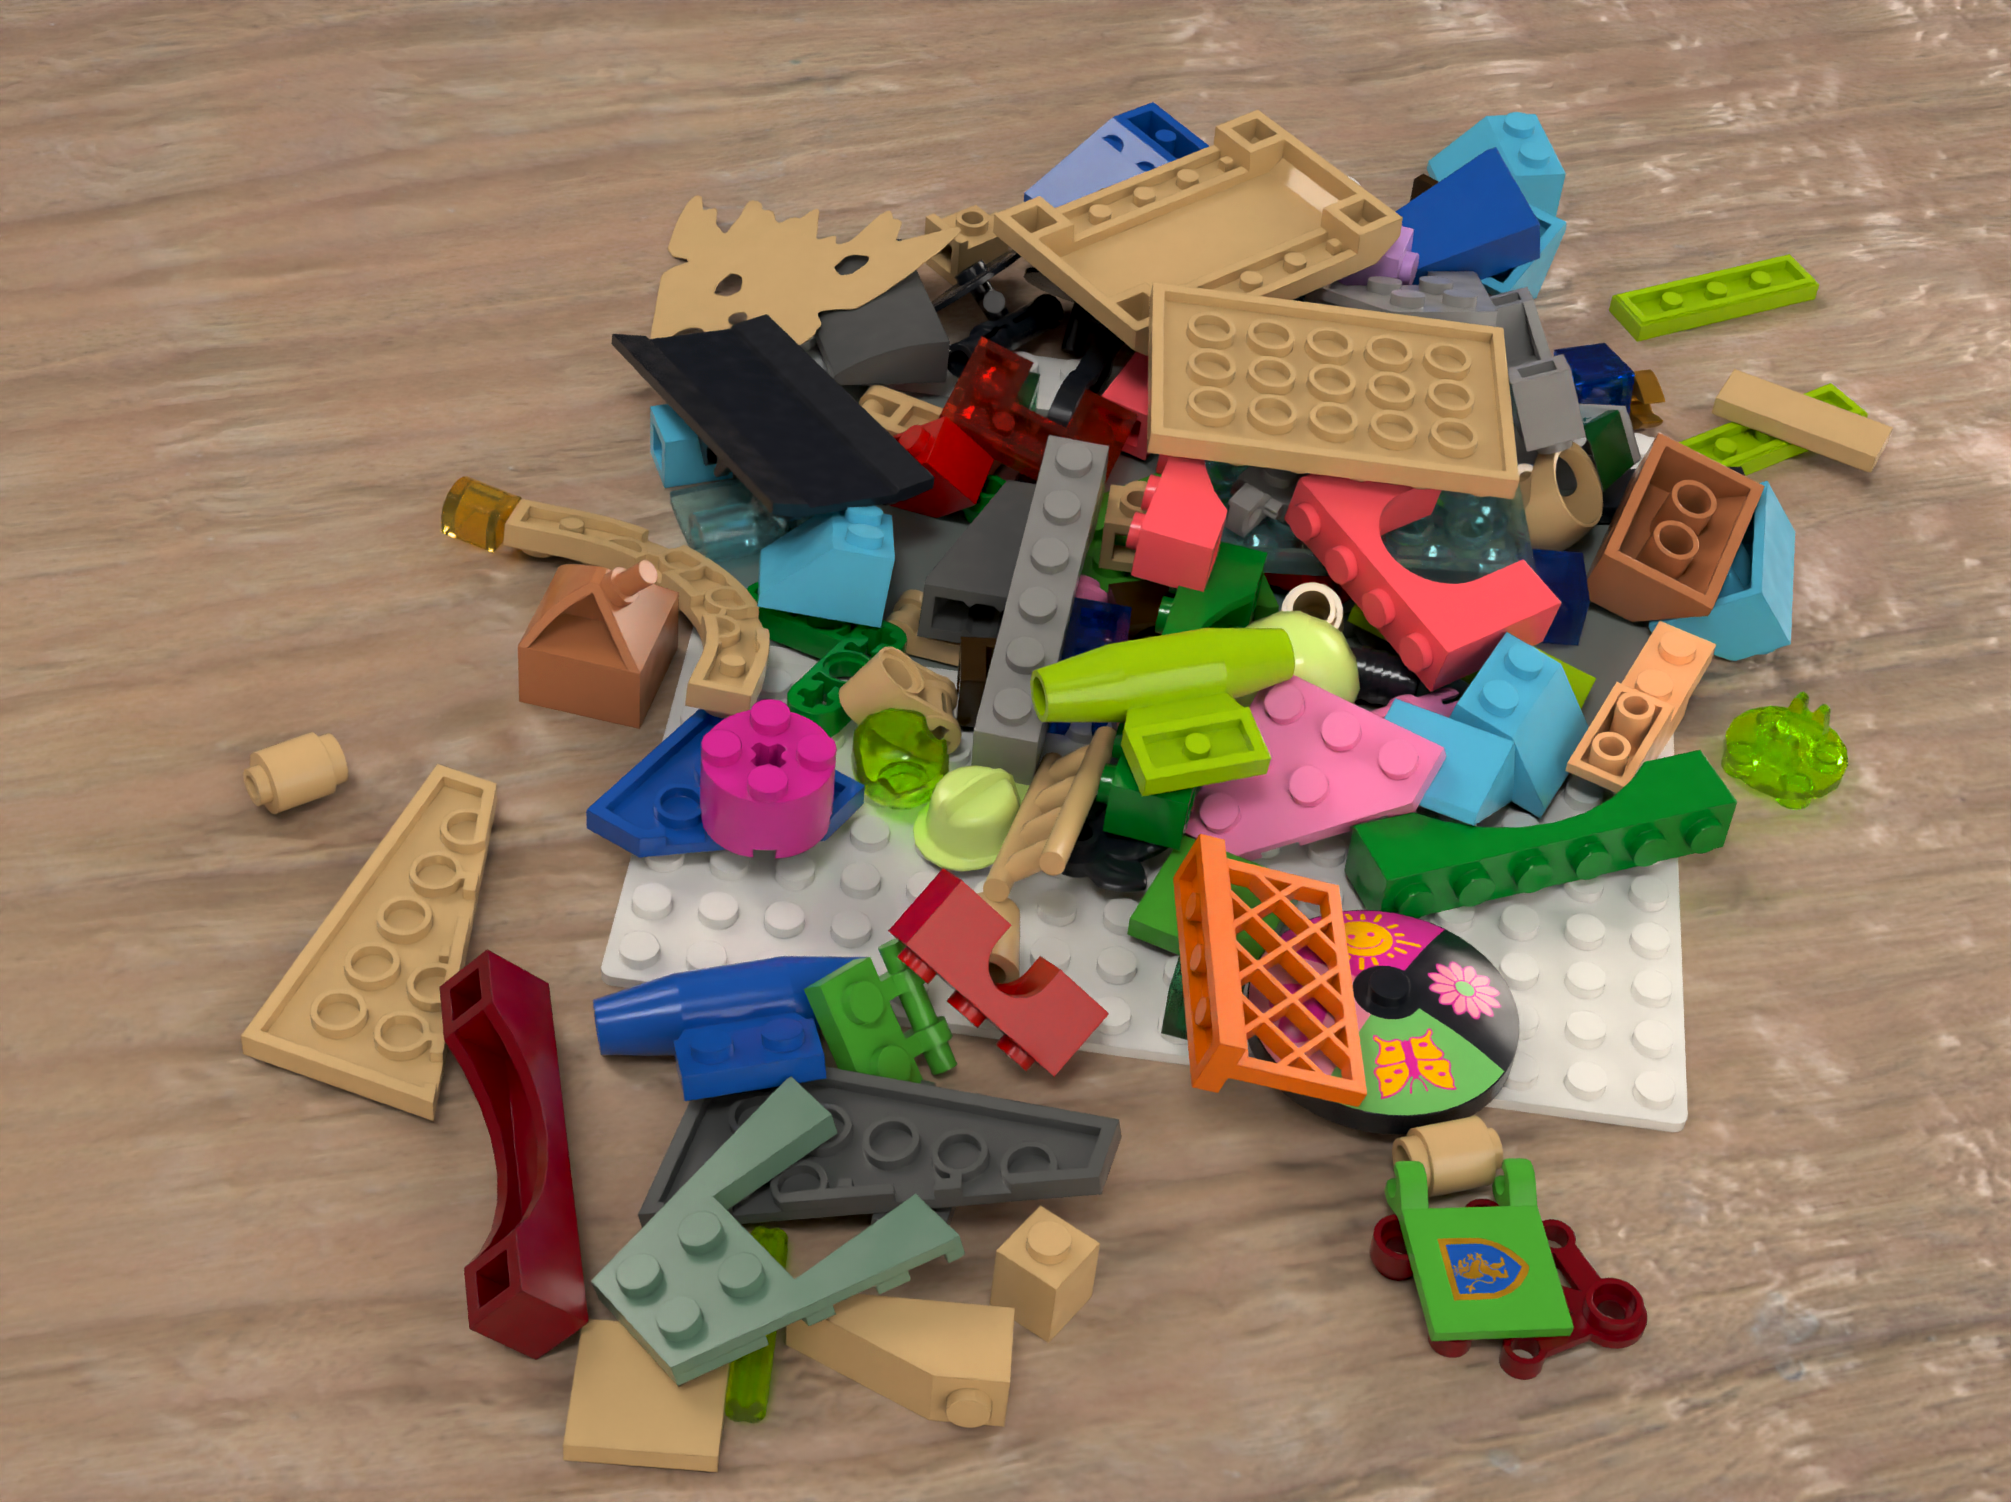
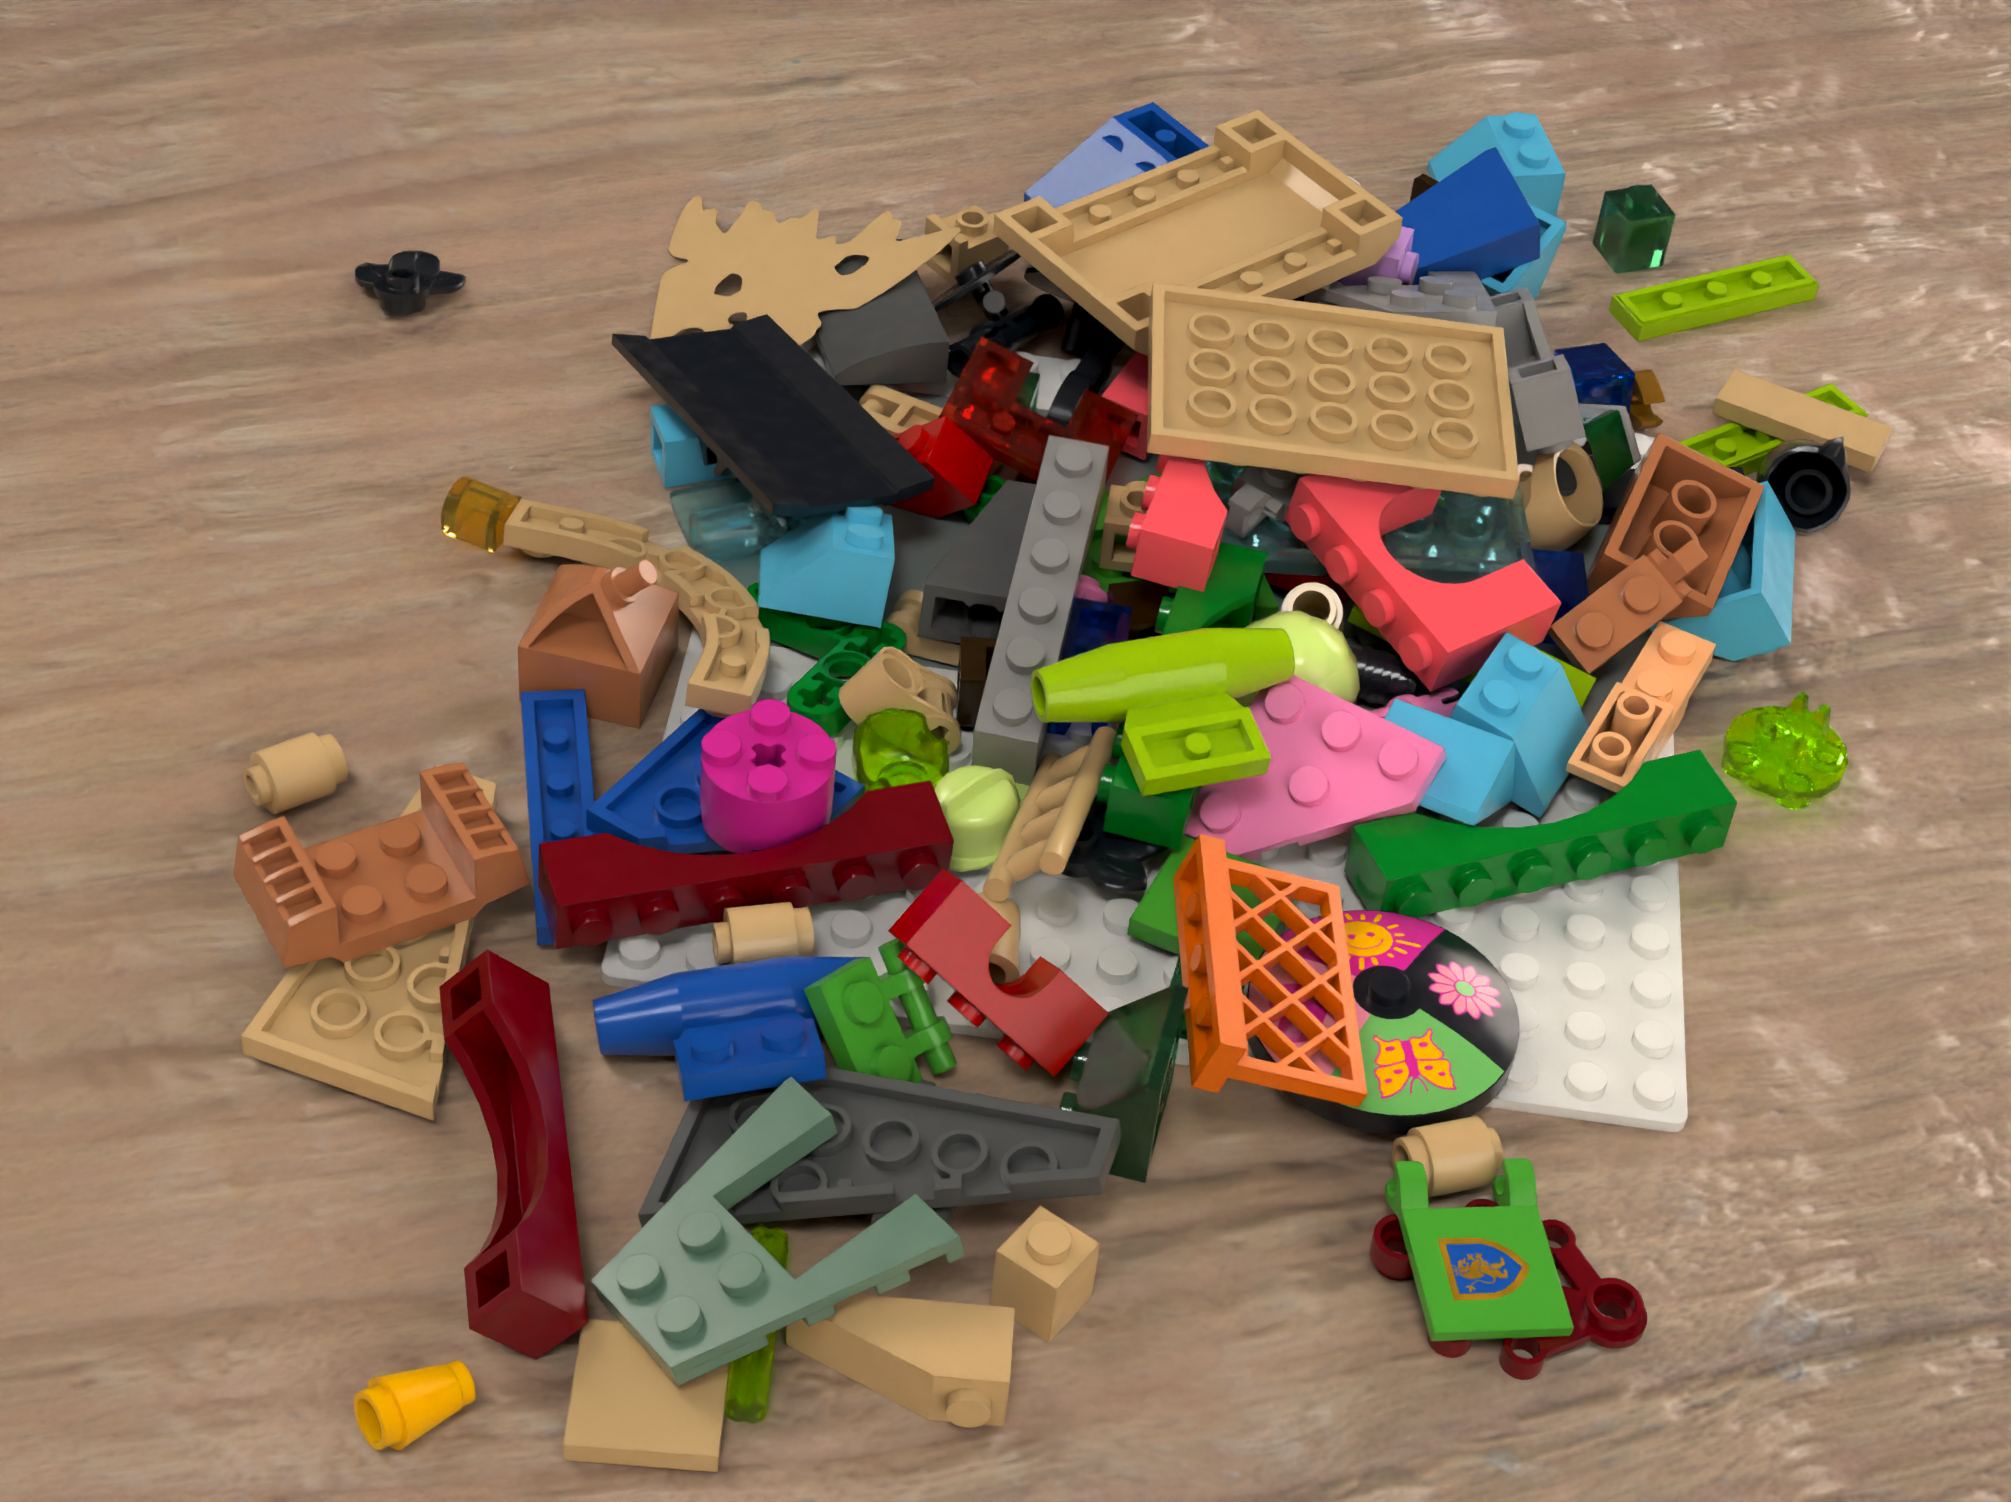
(383, 879): none -> nougat plate
(407, 281): none -> black plate
(411, 1402): none -> yellow cone
(556, 776): none -> blue plate
(617, 889): none -> dark red arch
(762, 933): none -> tan brick
(1130, 1074): none -> clear green slope
(1626, 606): none -> nougat hinge
(1633, 228): none -> clear green brick
(1808, 481): none -> black hat

